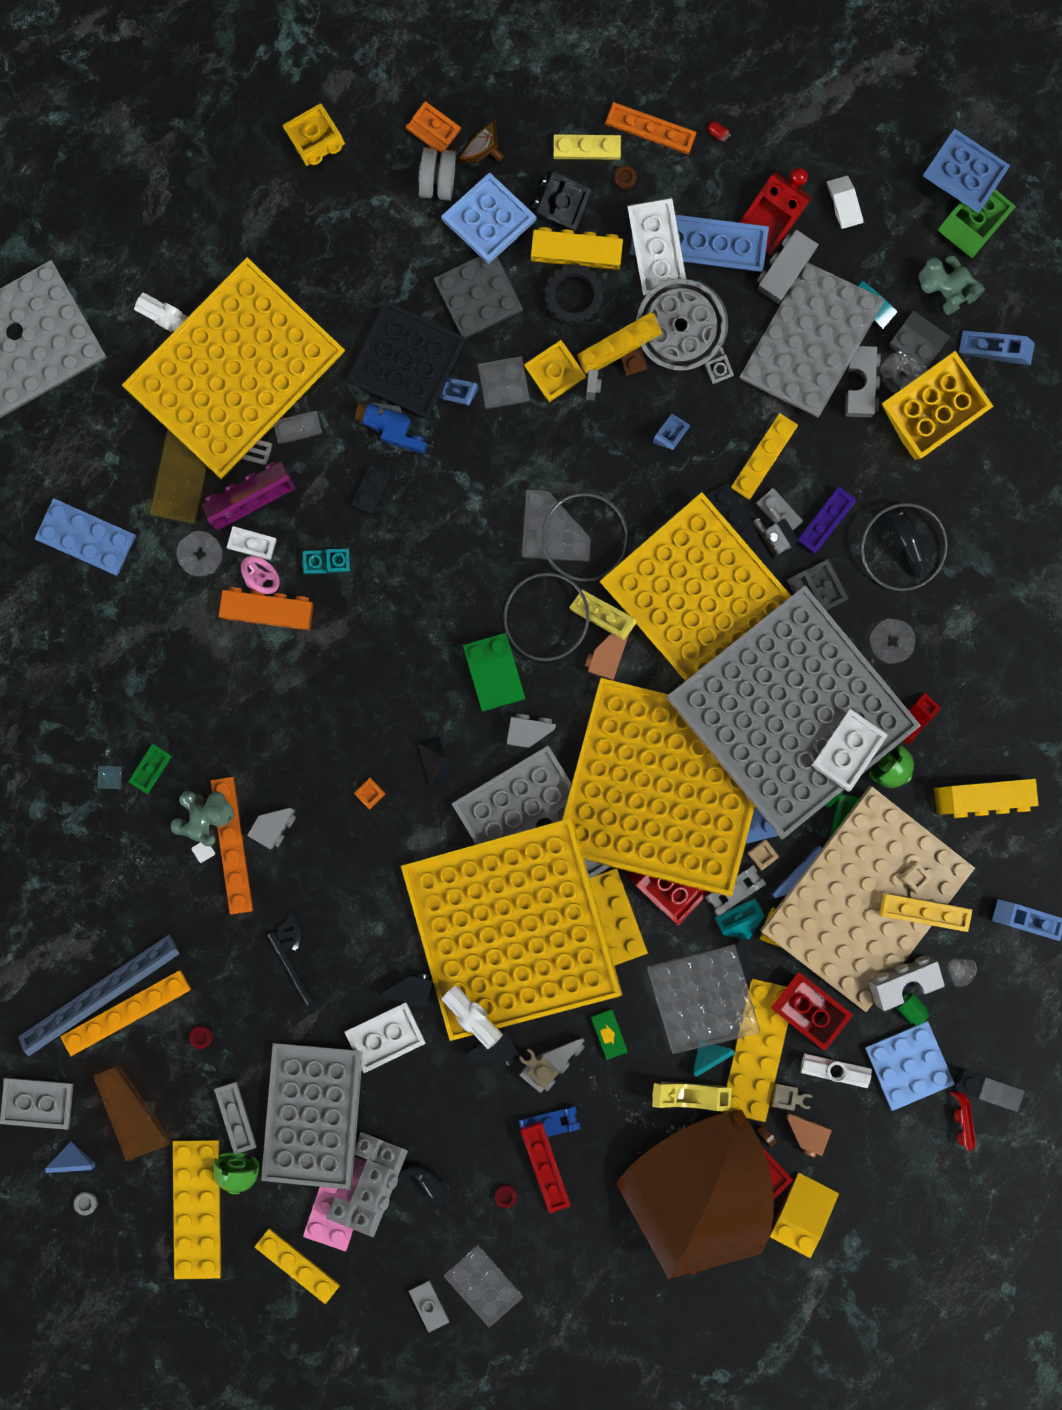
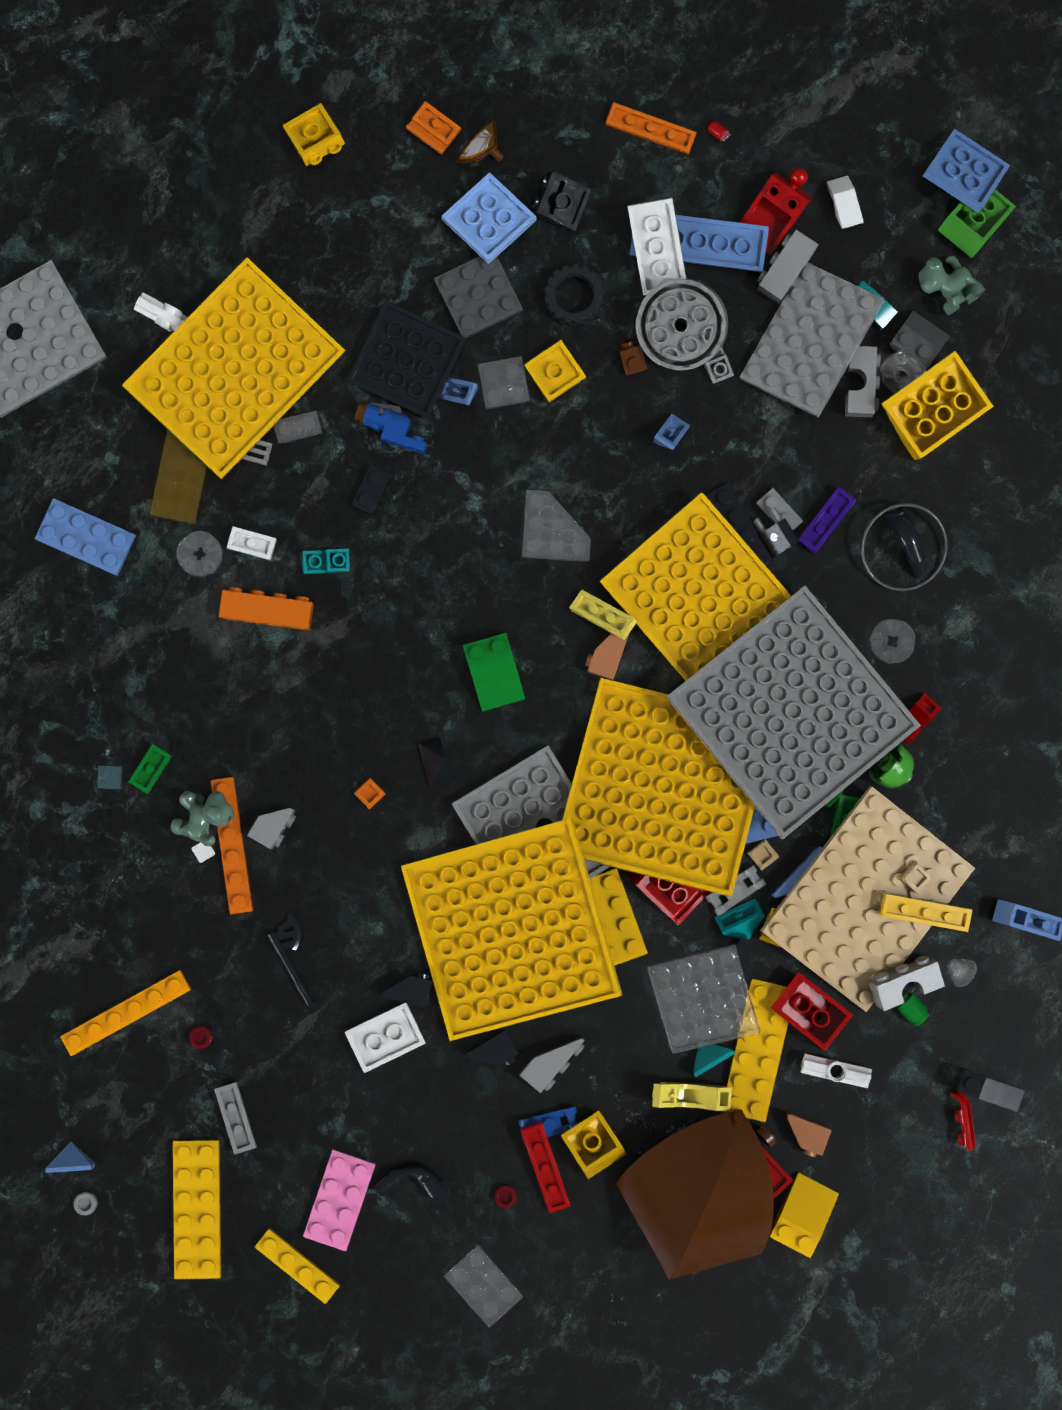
(36, 1103): light grey plate -> none
(98, 995): sand blue plate -> none
(129, 1114): clear orange wedge -> none
(235, 1172): bright green cylinder -> none
(247, 496): magenta slope -> none
(257, 576): bright pink piece -> none
(312, 1116): light grey plate -> none
(373, 1188): light grey bracket -> none
(429, 1306): light grey plate -> none
(436, 173): light grey wheel -> none
(472, 1017): white piece -> none
(506, 608): dark grey piece -> none
(528, 732): light grey slope -> none
(542, 1071): dark tan plate -> none
(544, 528): dark grey piece -> none
(579, 249): yellow brick -> none
(587, 147): light yellow plate -> none
(593, 385): light grey plate -> none
(593, 1144): none -> yellow slope
(609, 1034): green tile -> none
(620, 343): yellow plate -> none
(625, 177): reddish brown tile -> none
(764, 456): yellow plate -> none
(786, 1097): dark tan plate -> none
(822, 583): dark grey slope -> none
(849, 750): white plate -> none
(909, 1065): light blue plate -> none
(985, 797): yellow wedge -> none
(997, 347): medium blue slope -> none

